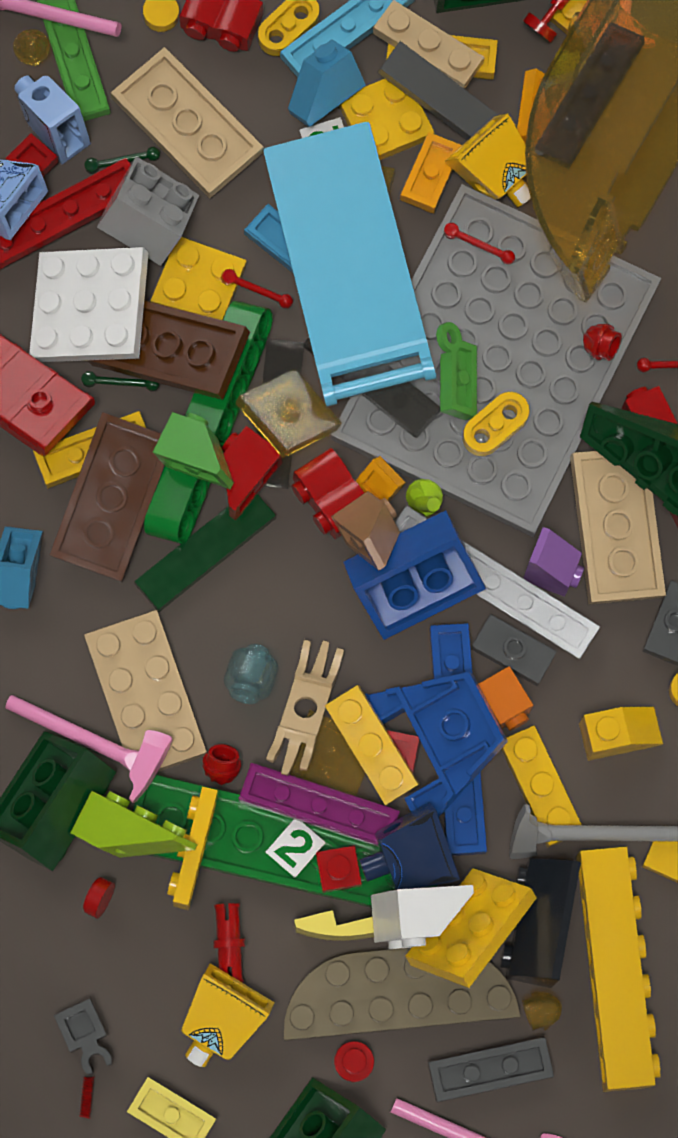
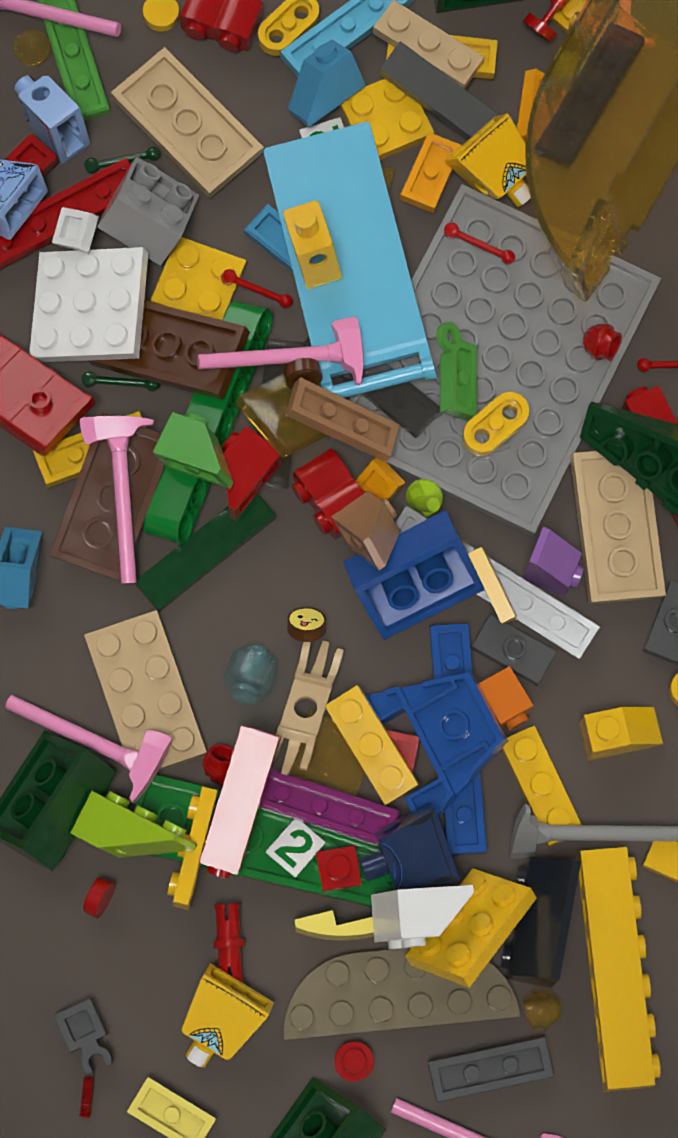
(75, 229): none -> white plate
(117, 432): none -> bright pink piece
(239, 801): none -> brick
(302, 368): none -> reddish brown tile
(306, 624): none -> tile
(309, 238): none -> yellow torso
(342, 419): none -> medium nougat plate
(345, 350): none -> bright pink piece
(492, 585): none -> yellow tile

